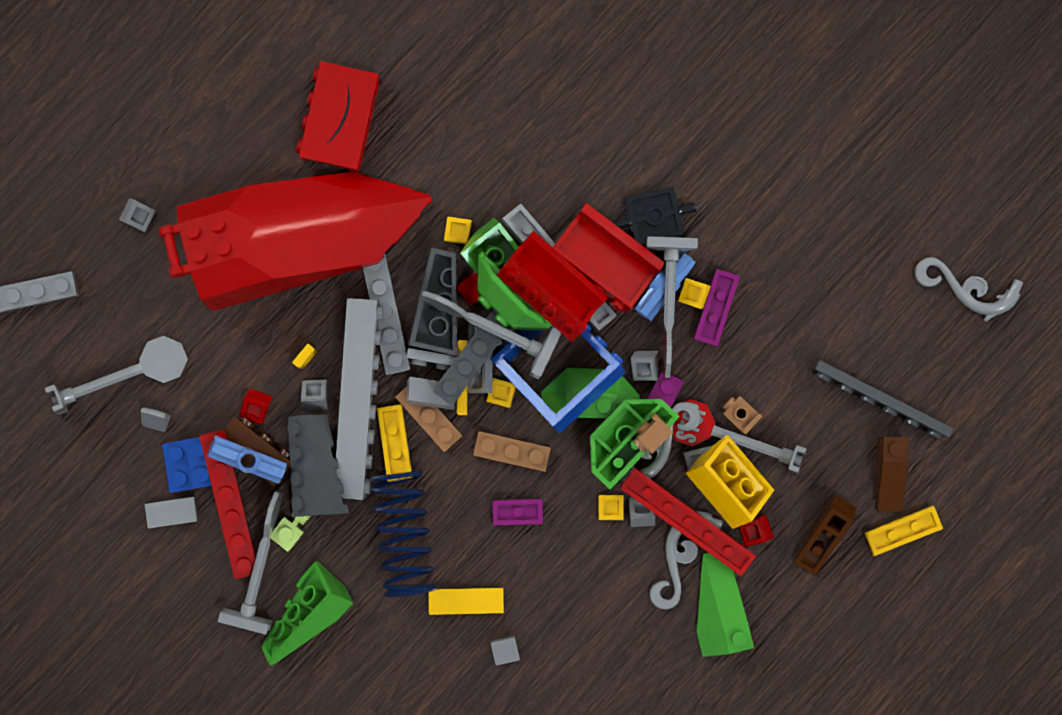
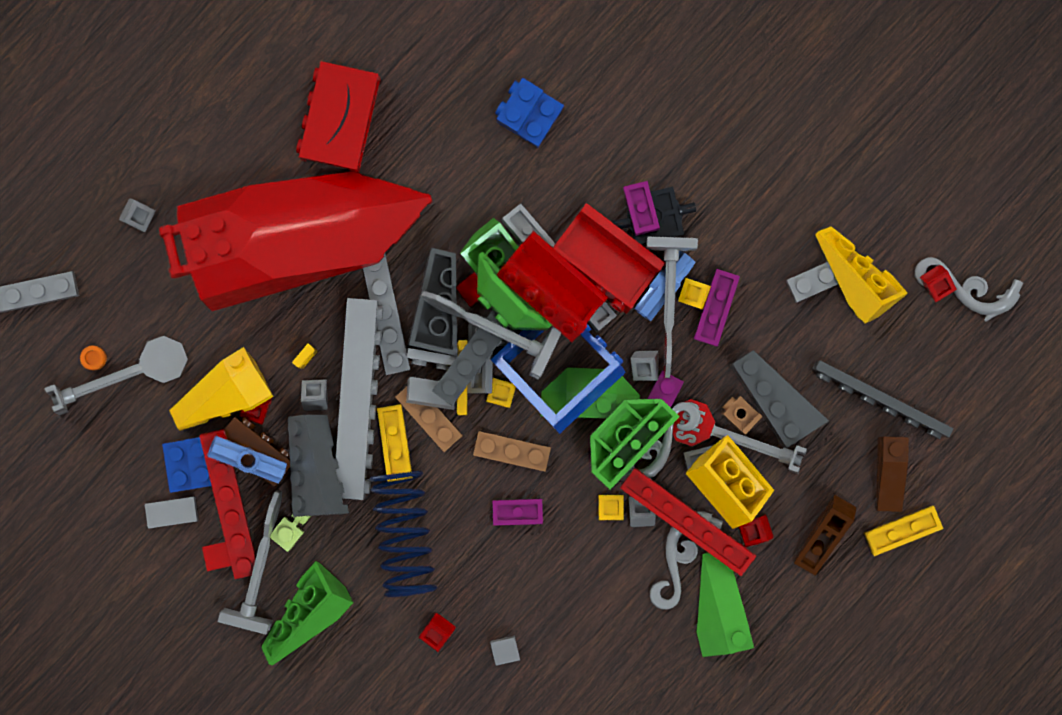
(93, 358): none -> orange tile
(154, 419): light grey slope -> none
(216, 556): none -> red tile
(227, 388): none -> yellow wedge
(437, 632): none -> red slope
(457, 230): yellow tile -> none
(466, 601): yellow tile -> none
(528, 112): none -> blue plate
(641, 208): none -> magenta plate
(652, 434): medium nougat brick -> none
(778, 402): none -> dark grey wedge
(811, 282): none -> light grey plate
(863, 285): none -> yellow wedge
(938, 283): none -> red slope

